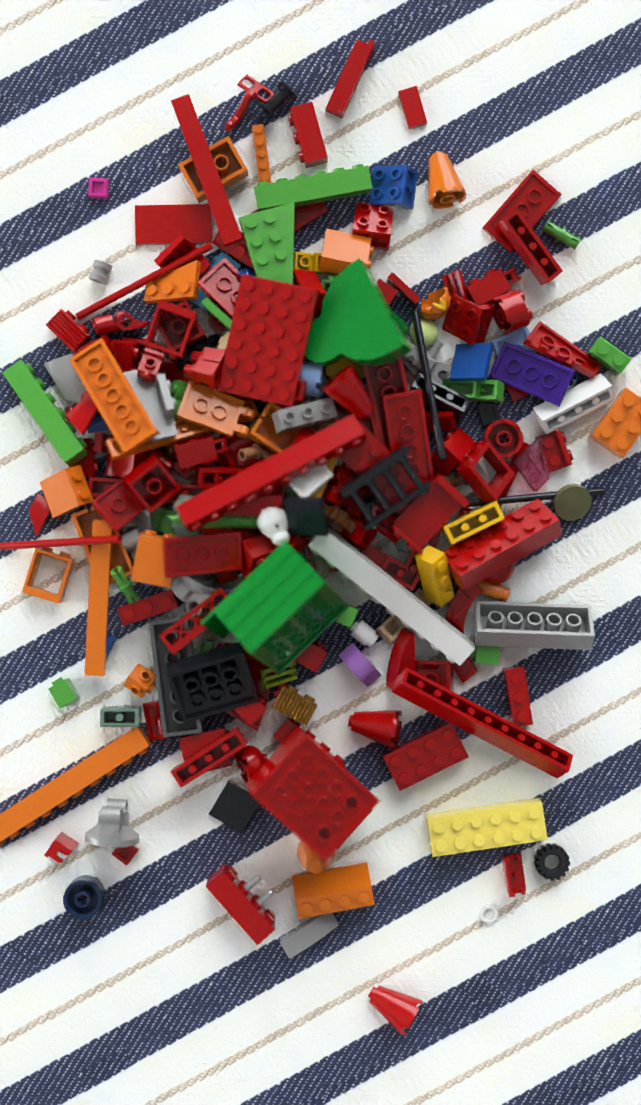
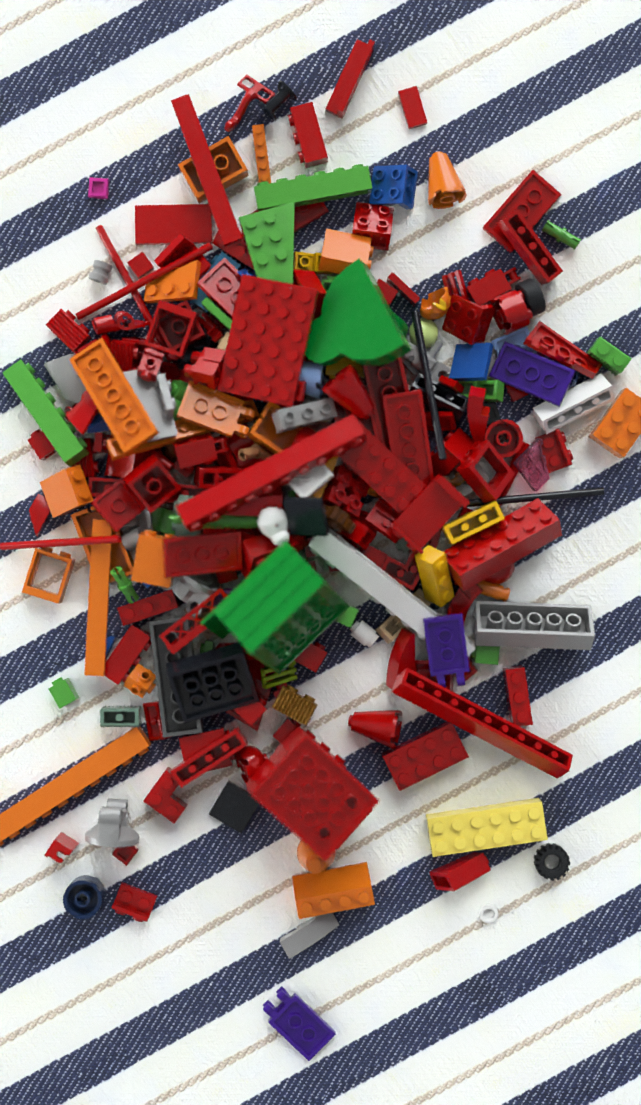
(41, 445): none -> red brick
(127, 279): none -> red piece
(127, 654): none -> red brick
(134, 902): none -> red bracket
(140, 265): none -> red tile
(162, 797): none -> red brick
(211, 327): none -> red piece
(241, 903): red piece -> none
(298, 1024): none -> dark purple tile
(359, 665): medium lavender brick -> none
(384, 467): black fence -> none
(395, 1007): red cone -> none
(446, 647): none -> dark purple tile
(450, 383): none -> red tile
(460, 872): none -> red slope
(477, 413): none -> red slope
(514, 874): red hinge -> none
(533, 295): none -> black tyre
(572, 502): olive tile -> none

